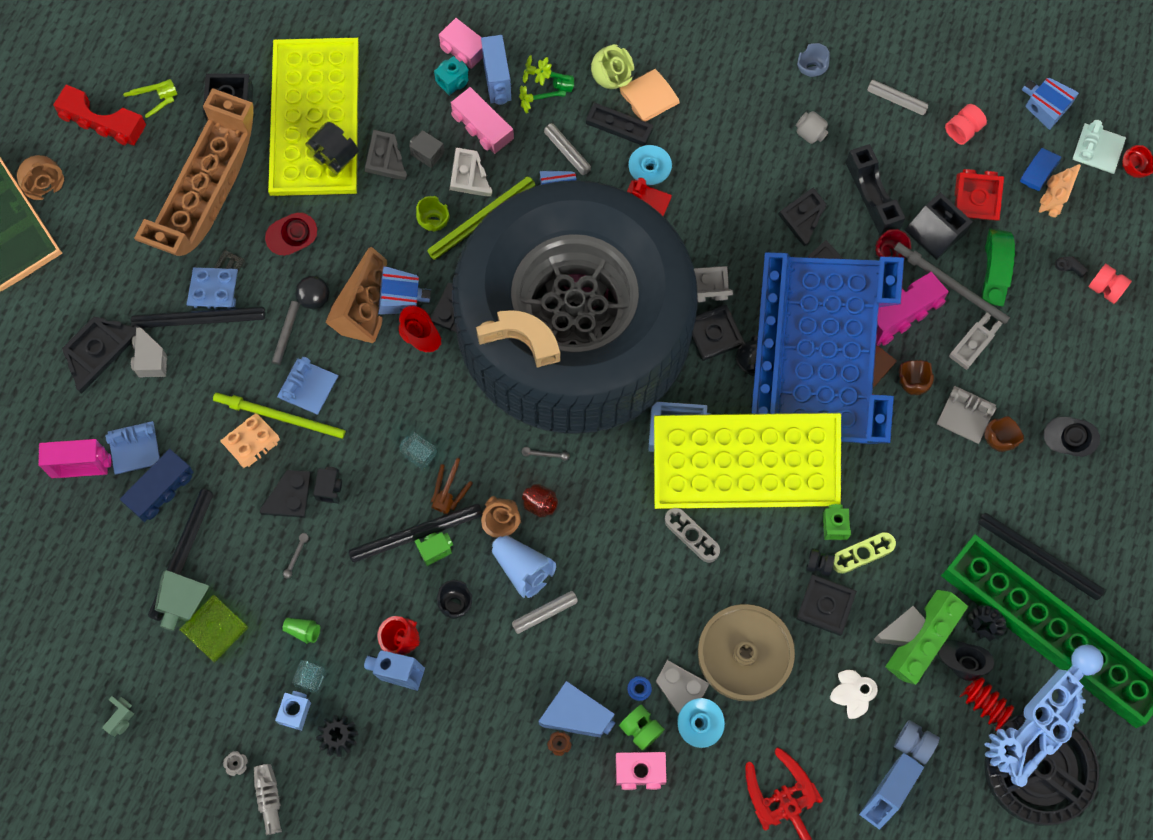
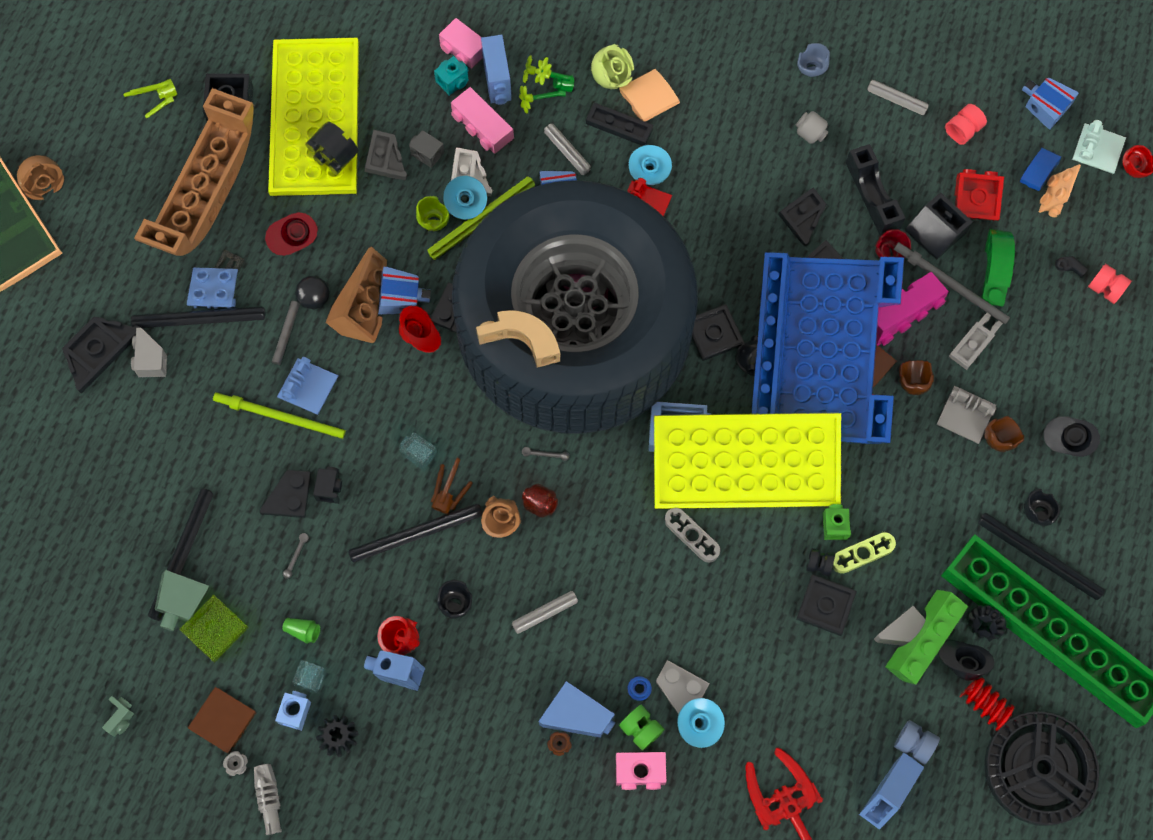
(74, 458): dark pink window -> none
(122, 125): red arch -> none
(133, 447): medium blue hinge -> none
(157, 486): dark blue brick -> none
(222, 720): none -> reddish brown tile
(250, 439): light nougat hinge -> none
(434, 547): bright green brick -> none
(467, 187): none -> medium azure dish
(523, 565): light blue cone -> none
(712, 283): light grey bracket -> none
(746, 652): dark tan dish -> none
(850, 693): white plate -> none
(1038, 499): none -> black hair
(1063, 712): light blue arm -> none

